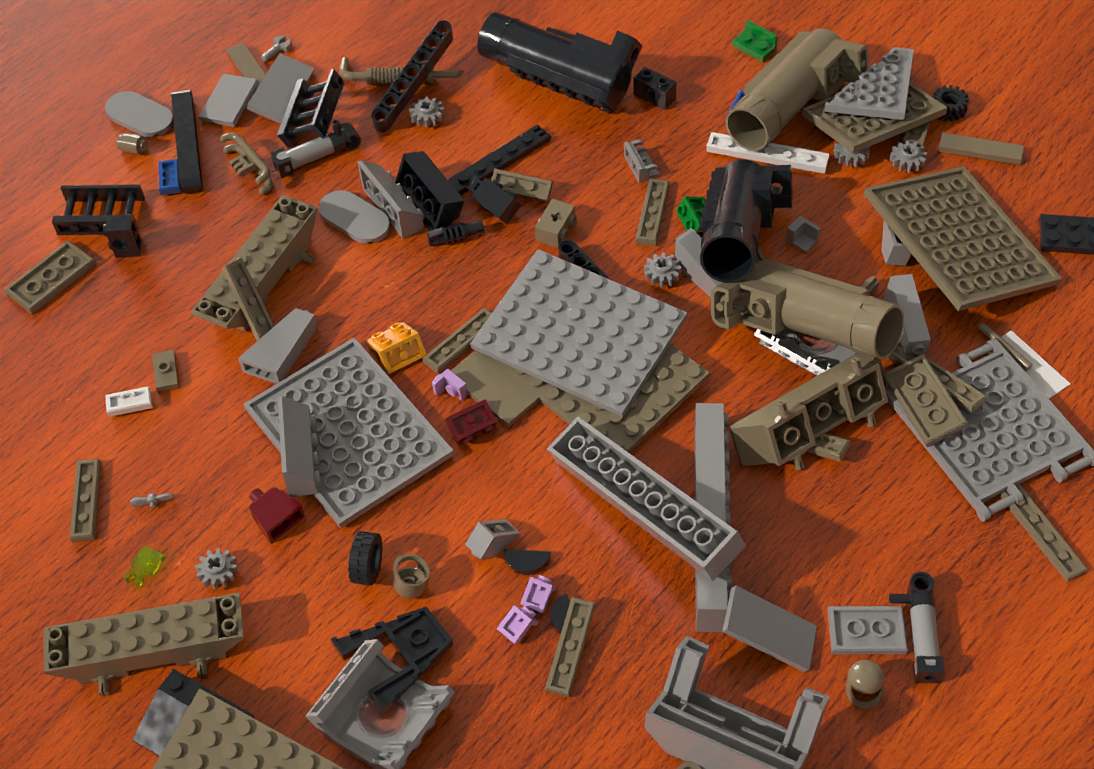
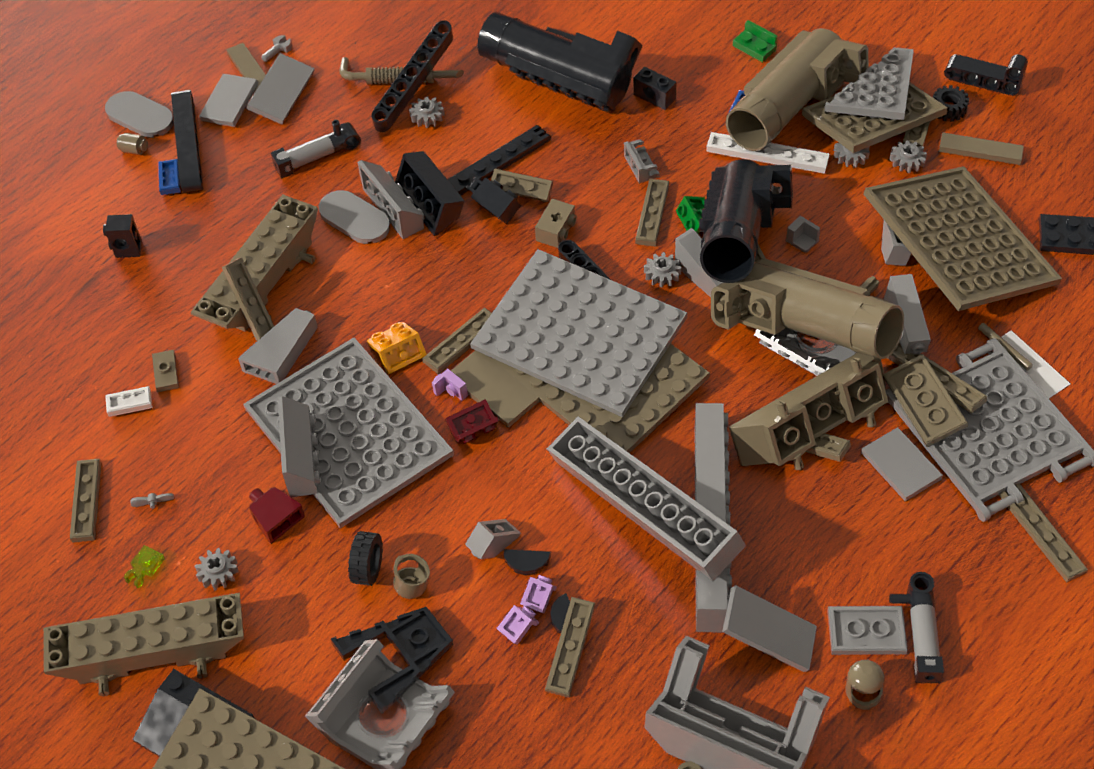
(50, 277): dark tan tile -> none
(88, 223): black fence -> none
(247, 161): dark tan piece -> none
(300, 102): black fence -> none
(444, 235): black hinge -> none
(901, 464): none -> light grey tile
(987, 74): none -> black beam

